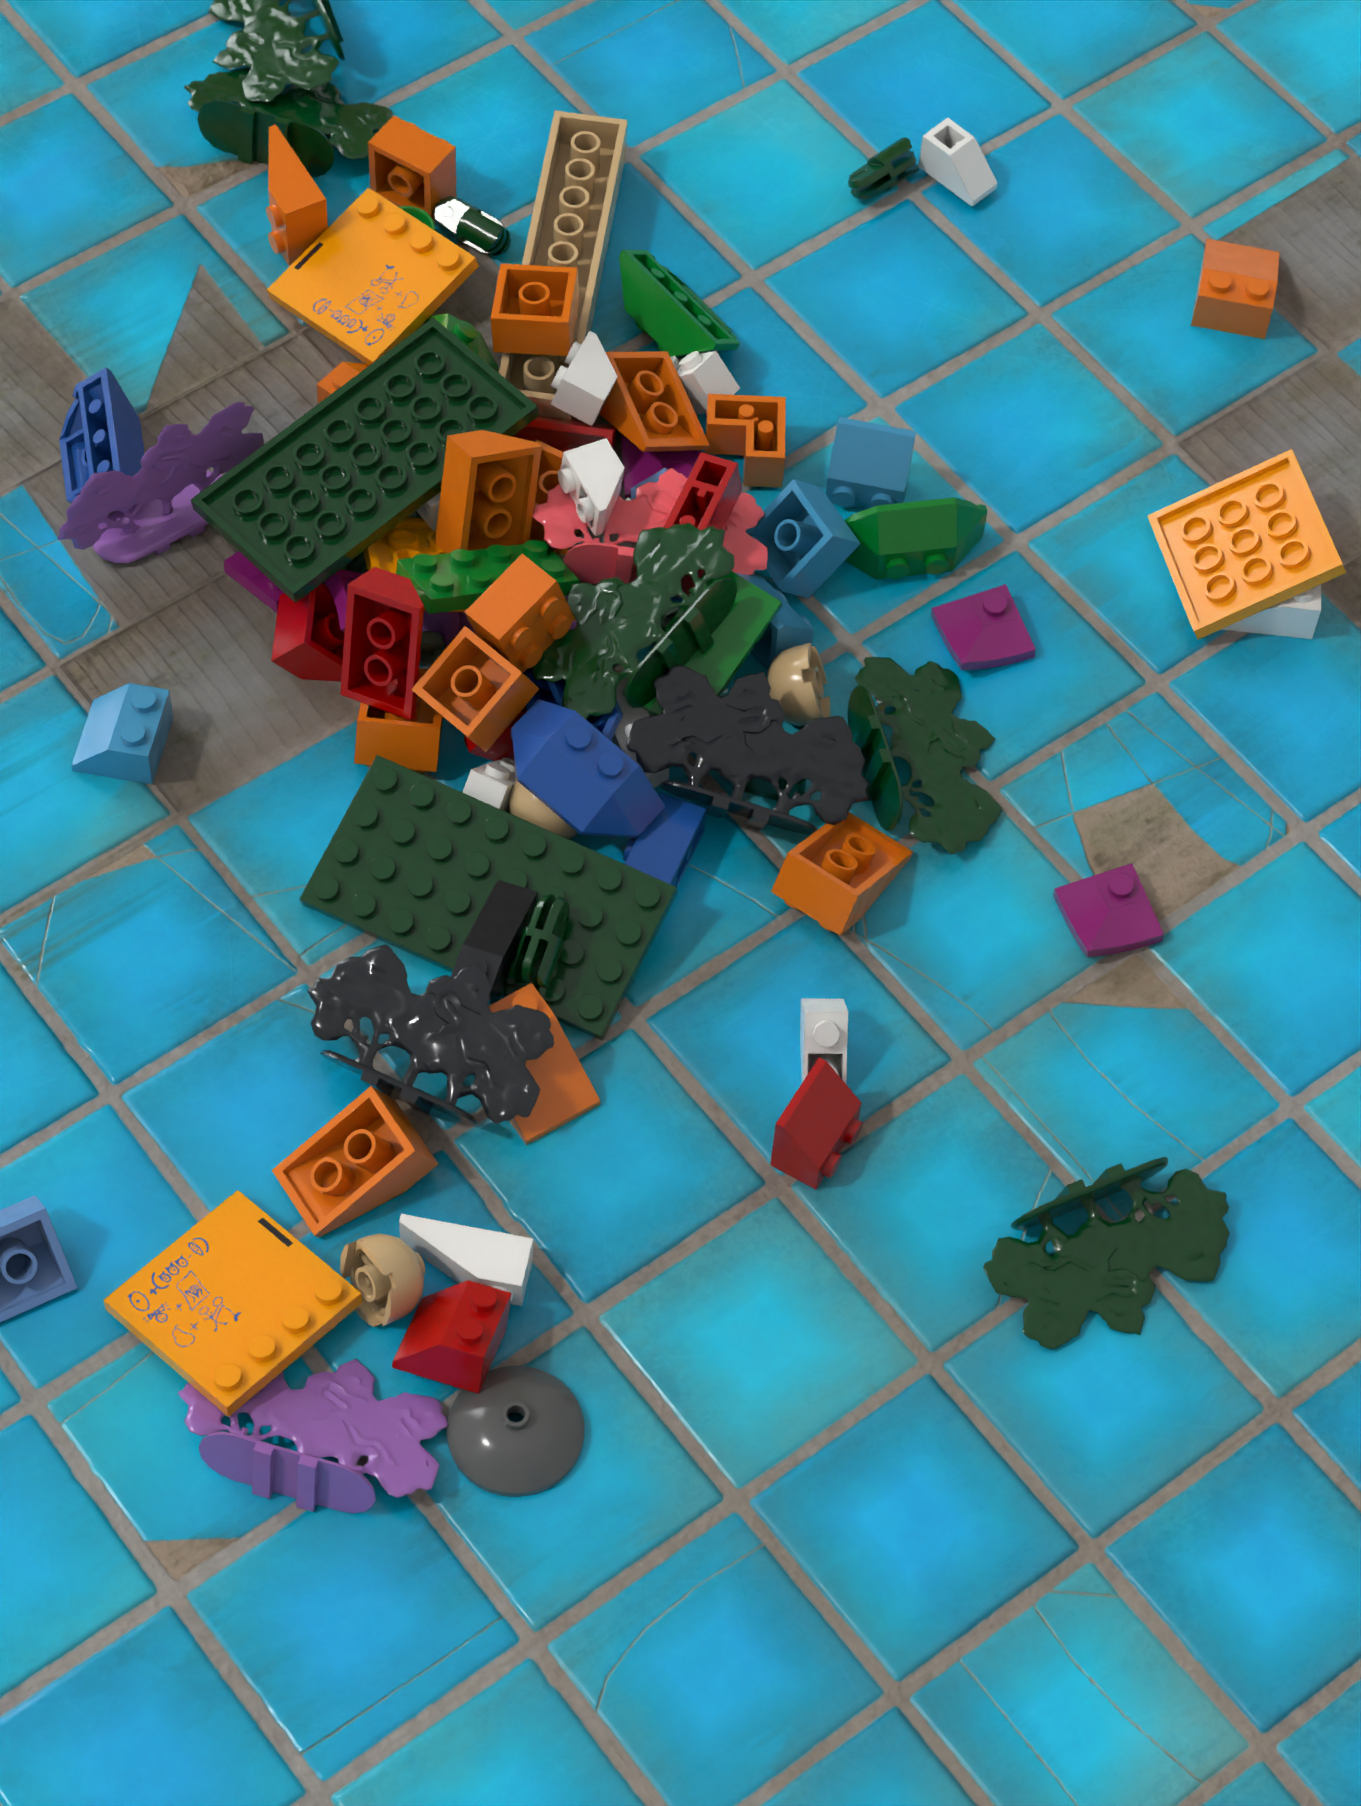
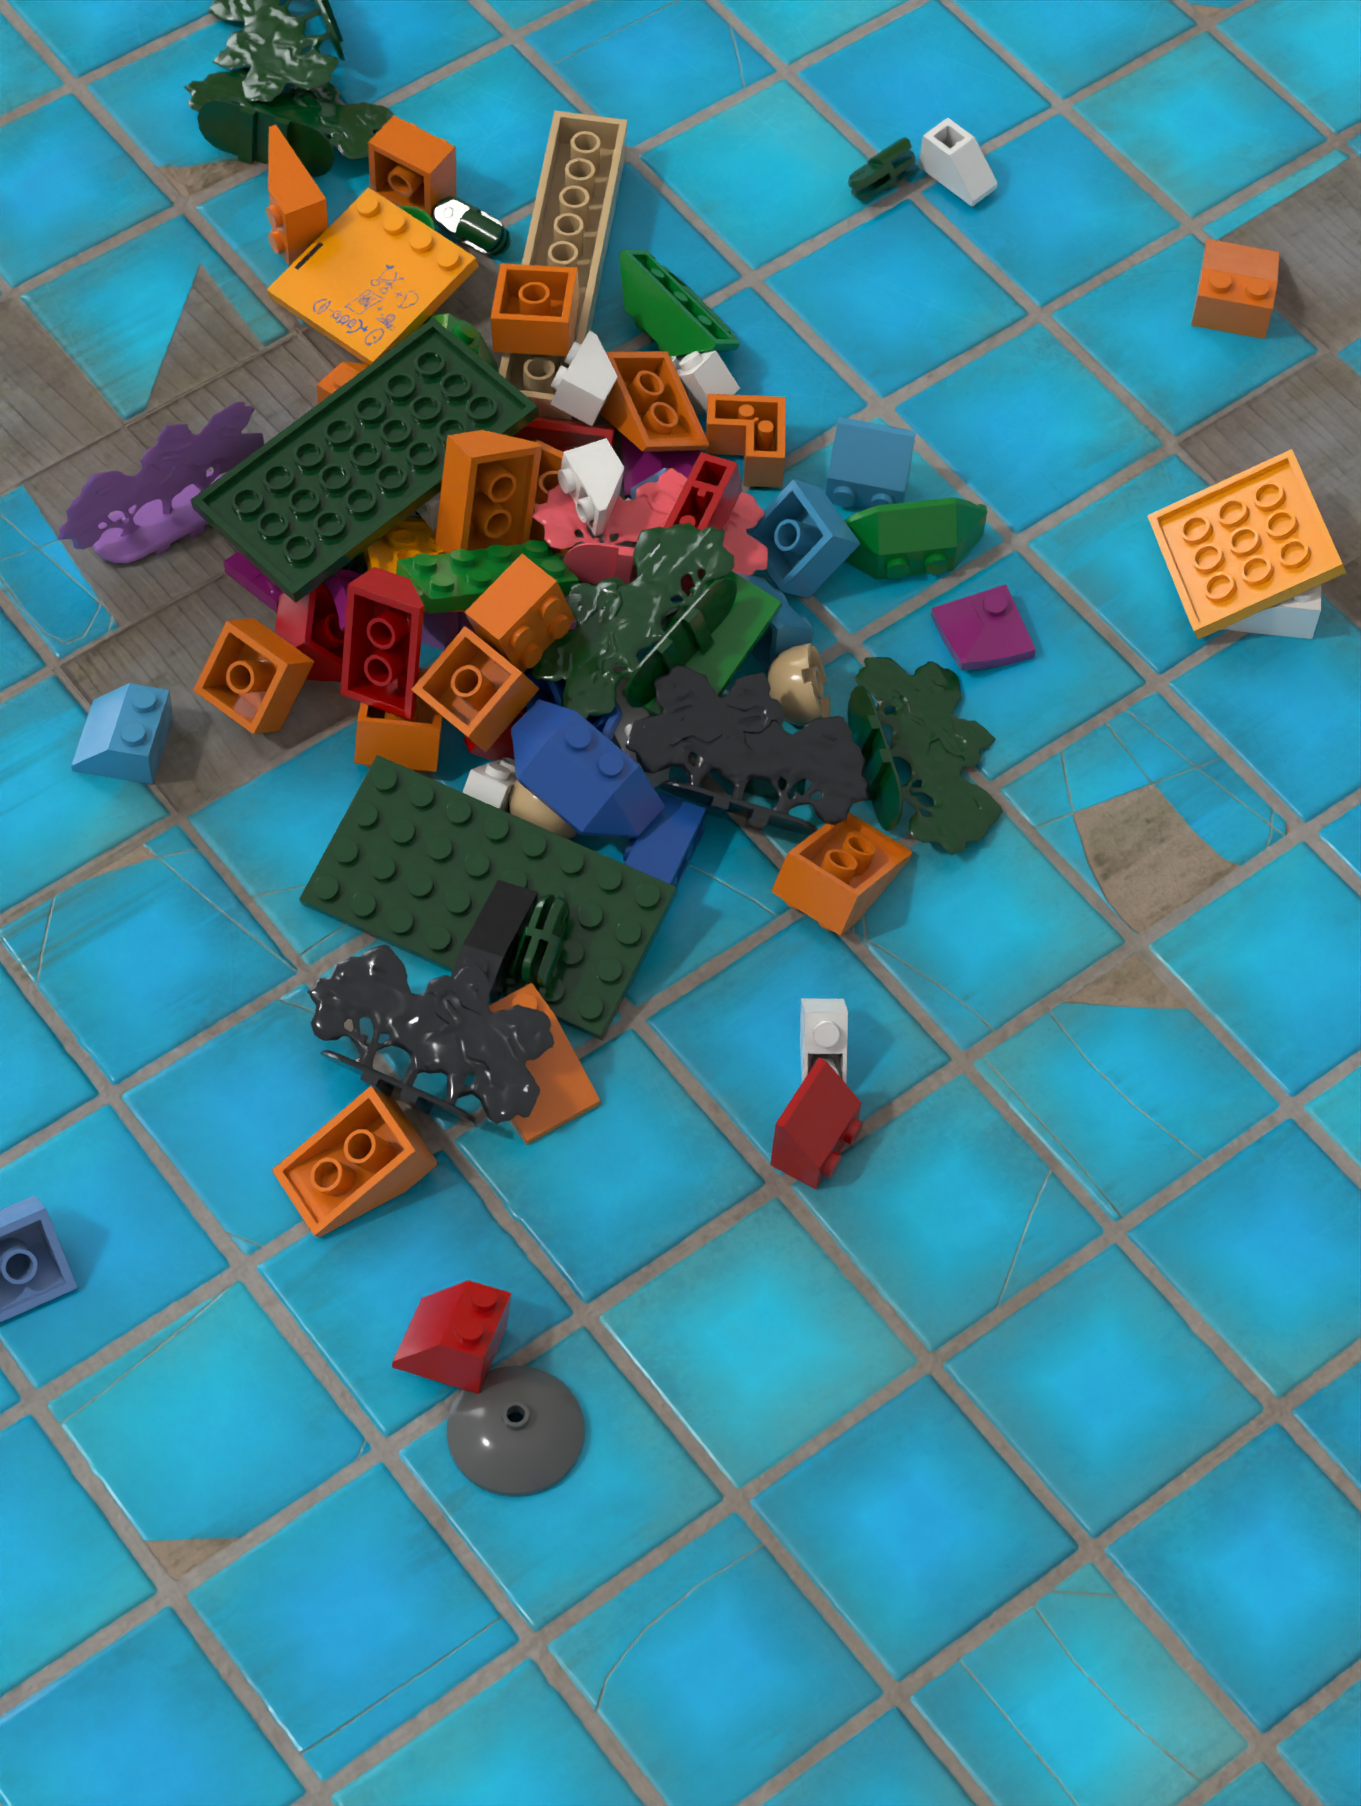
(99, 433): blue wedge -> none
(233, 1302): light orange plate -> none
(253, 675): none -> orange brick
(324, 1419): medium lavender plant -> none
(386, 1275): tan cylinder -> none
(431, 647): sand green tile -> none
(472, 1253): white slope -> none
(1109, 912): magenta plate -> none
(1109, 1263): dark green plant -> none

